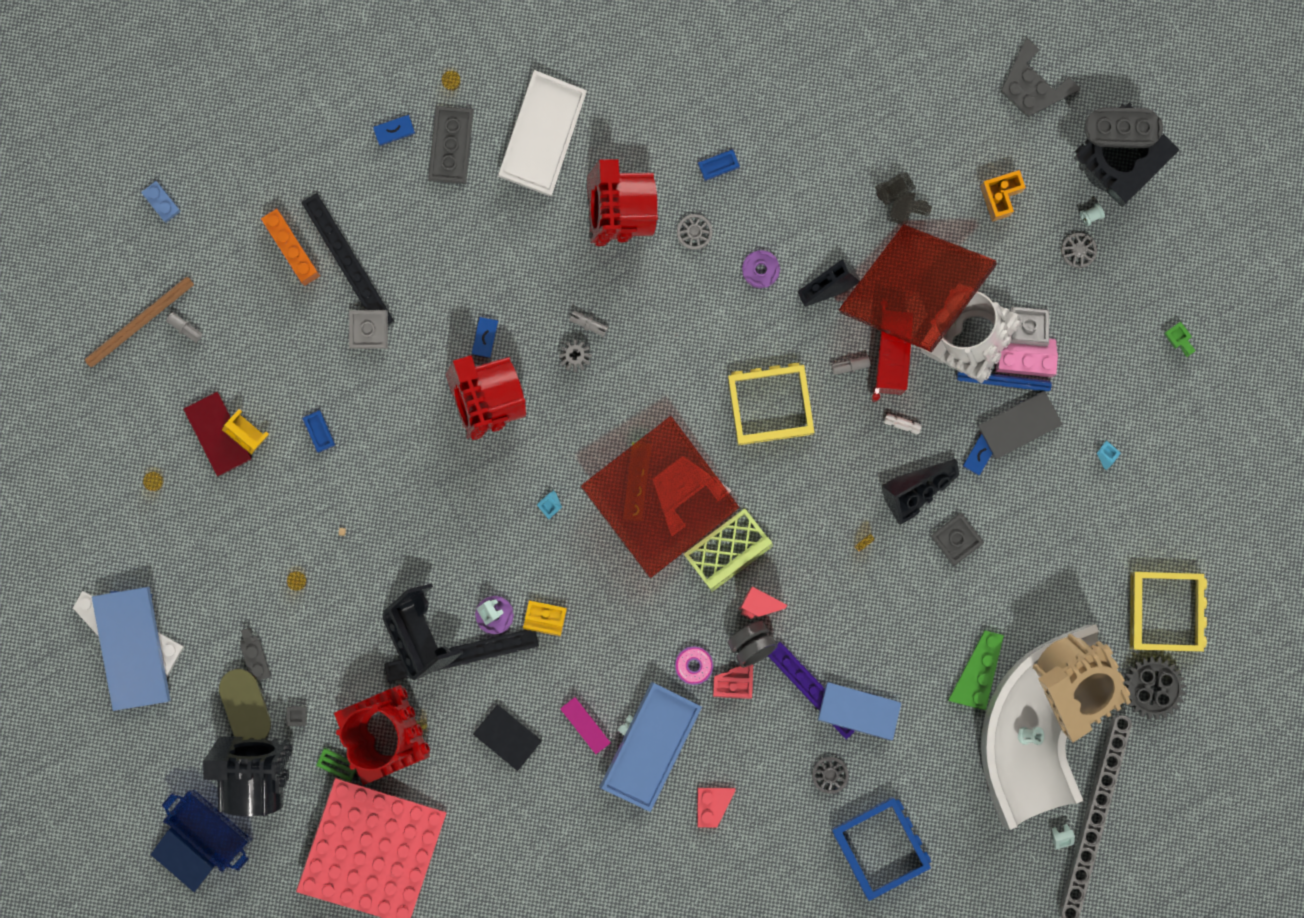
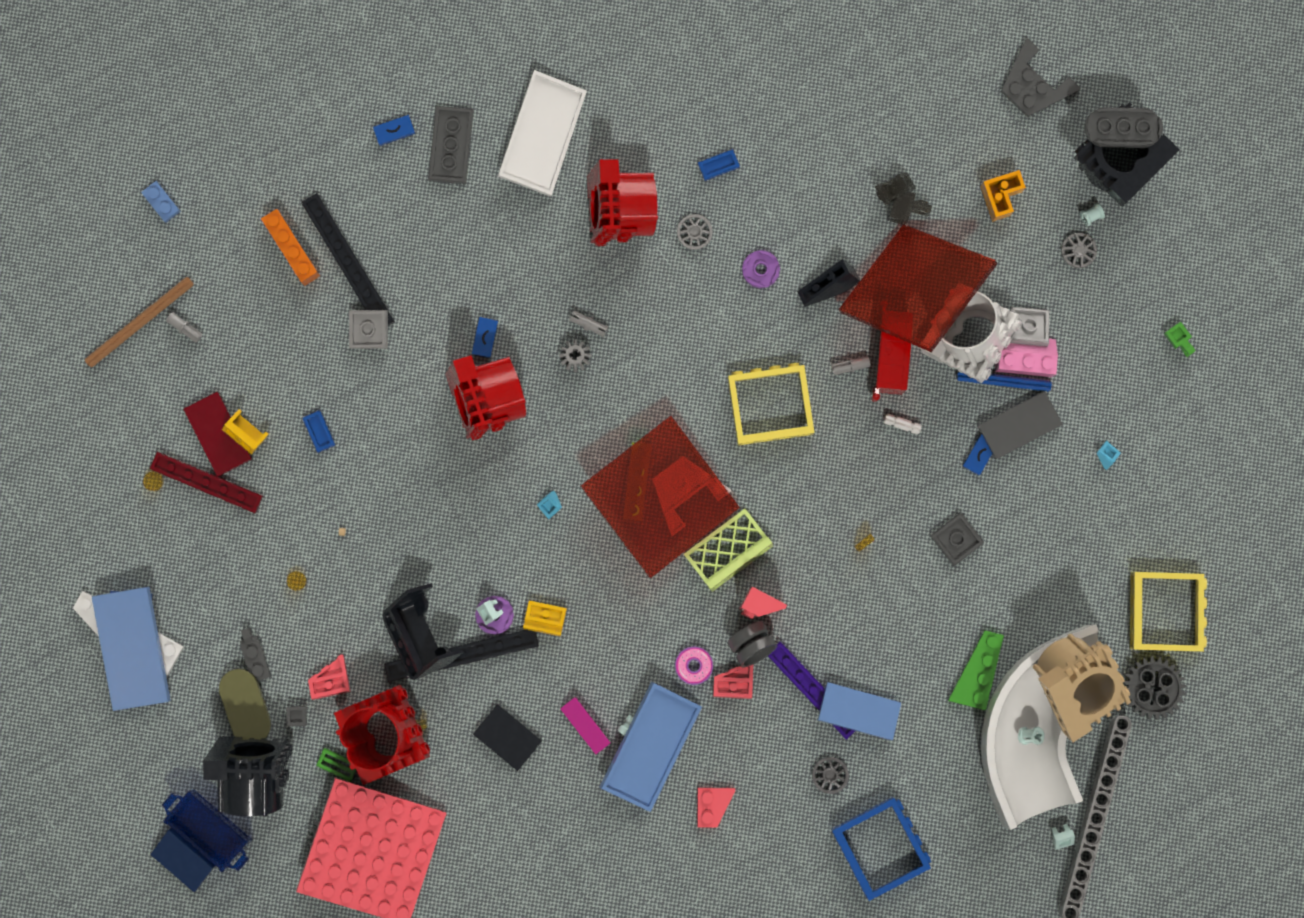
(206, 482): none -> dark red tile
(330, 681): none -> coral wing
(451, 80): clear yellow tile -> none
(912, 490): black wedge -> none

